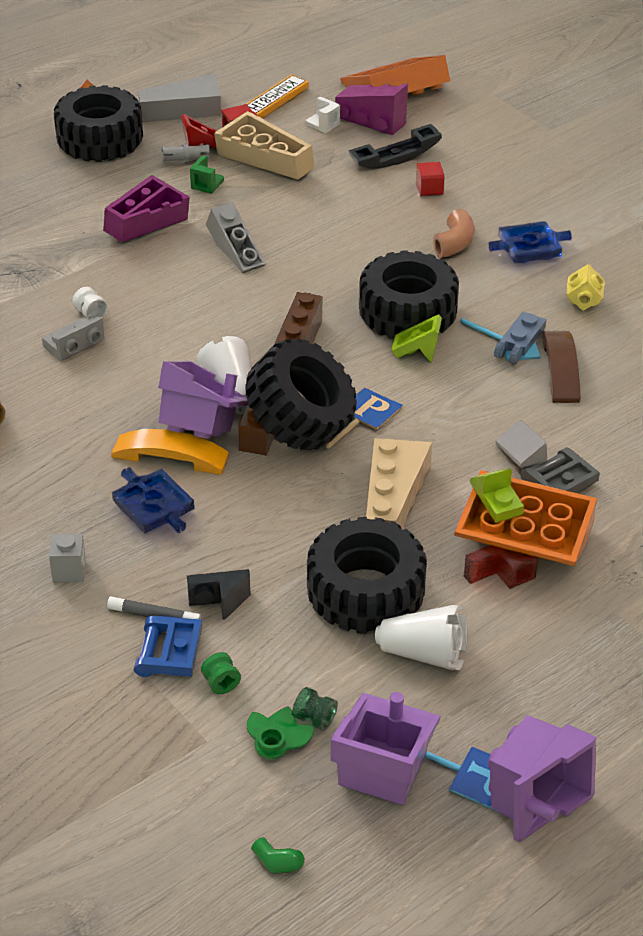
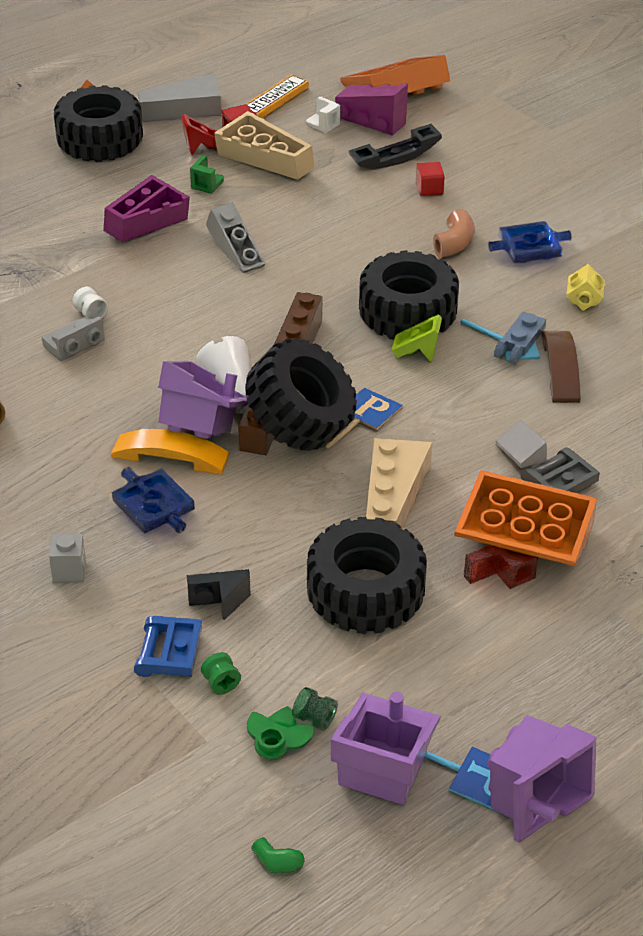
(148, 609): dark grey bar -> none
(184, 152): light grey pin -> none
(426, 636): white cone -> none
(497, 494): lime slope -> none

